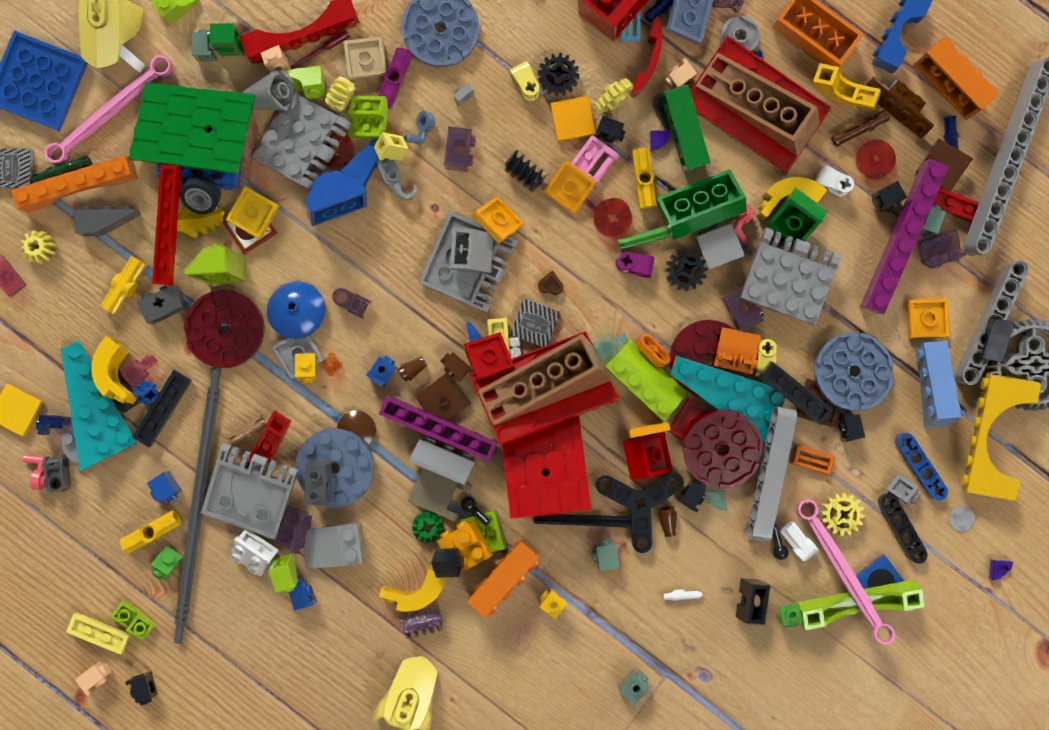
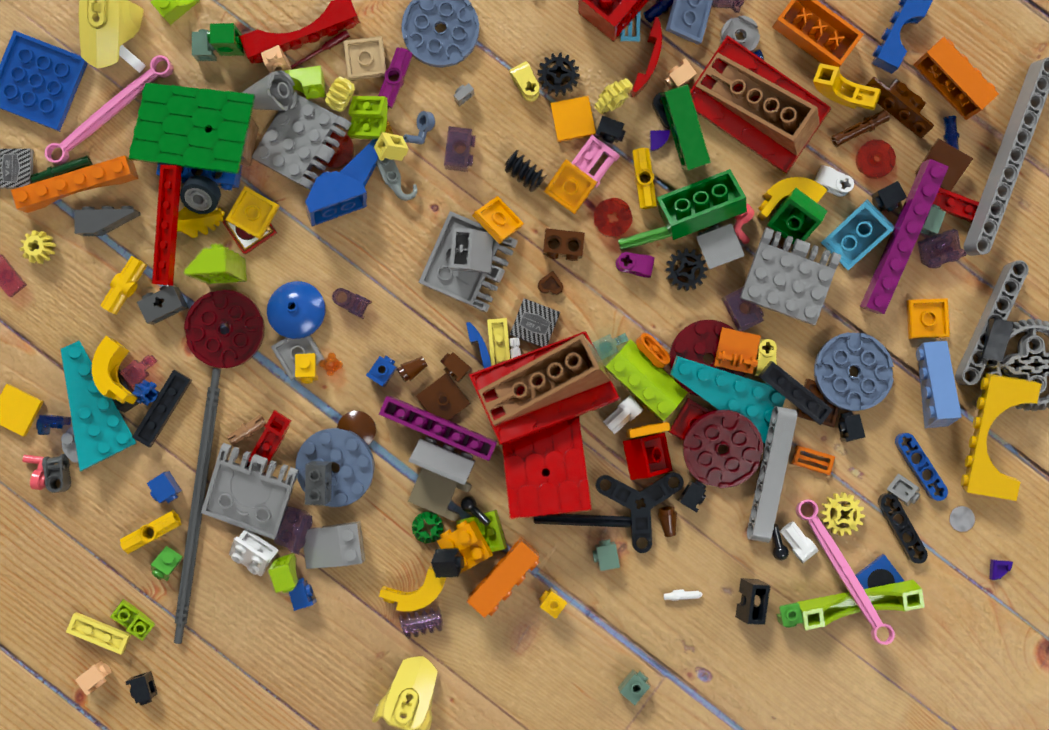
(488, 356): red tile -> none
(564, 238): none -> reddish brown brick
(626, 411): none -> white piece
(717, 499): clear light blue tile -> none
(858, 234): none -> medium azure slope

